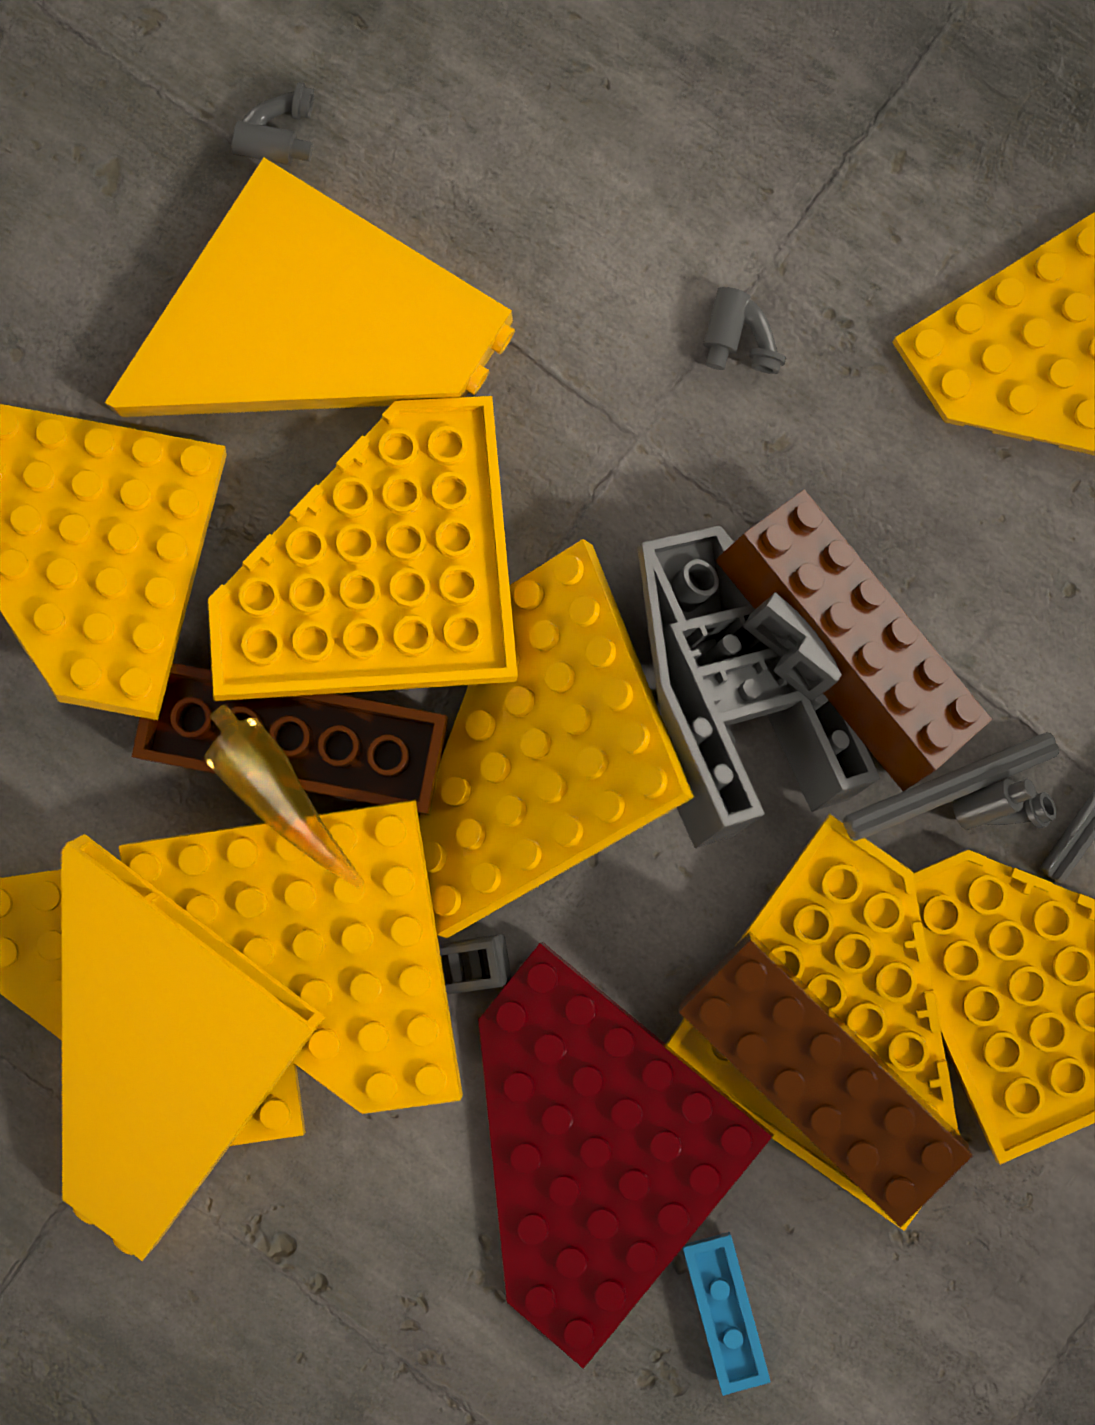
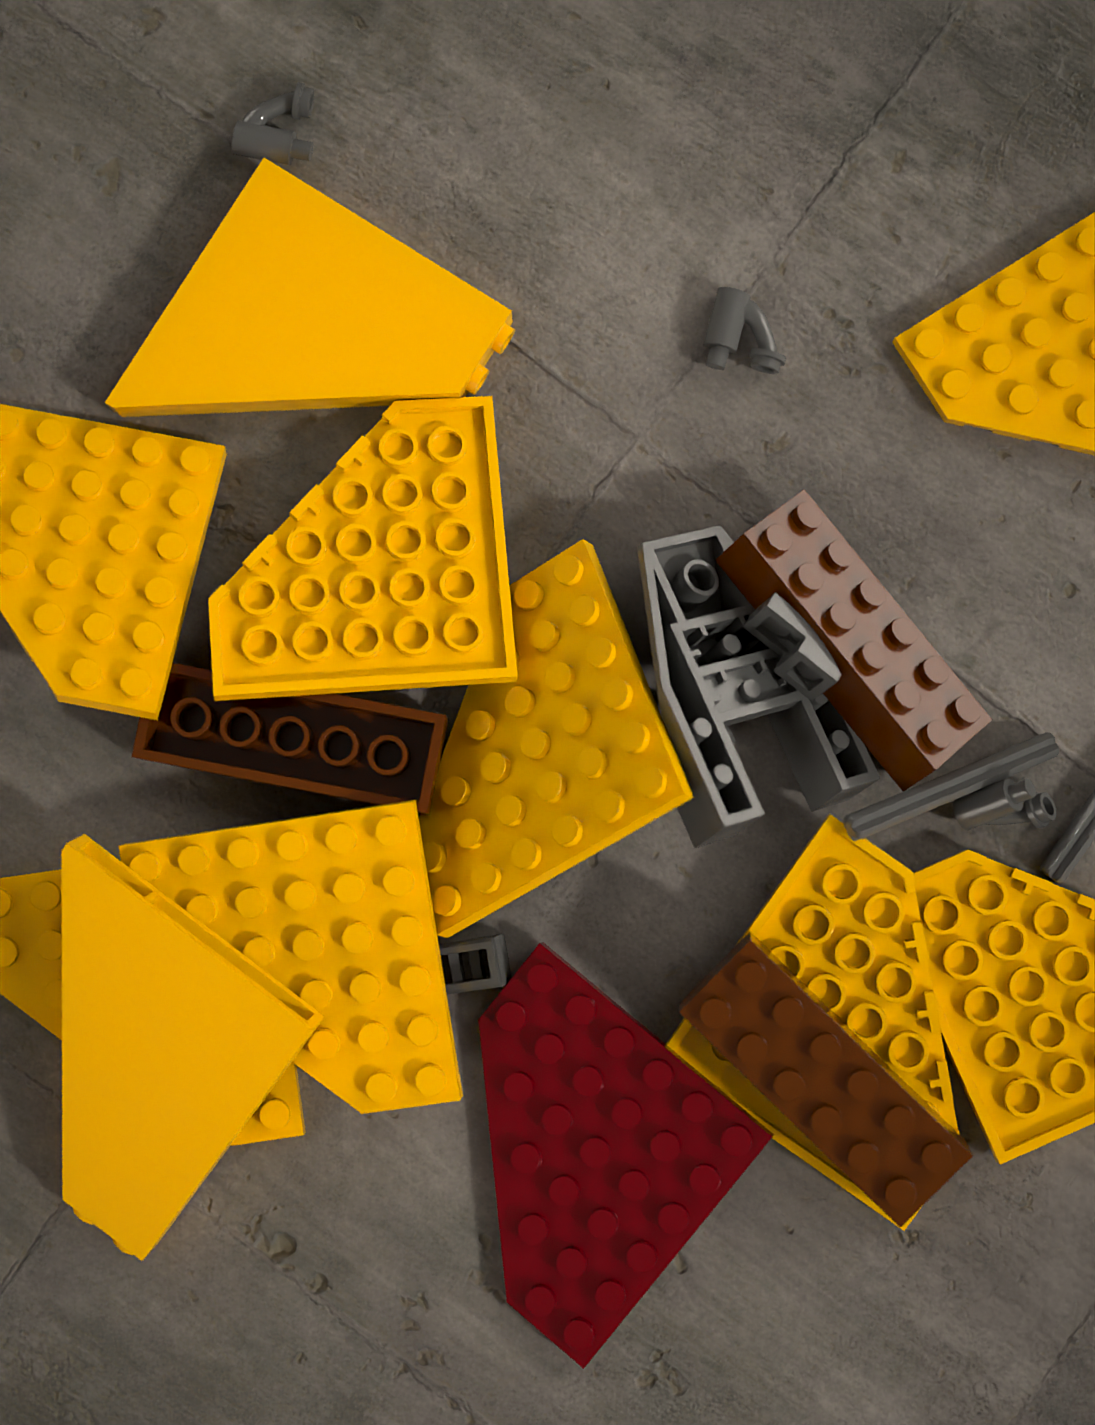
(266, 782): clear yellow piece -> none
(726, 1313): dark azure plate -> none

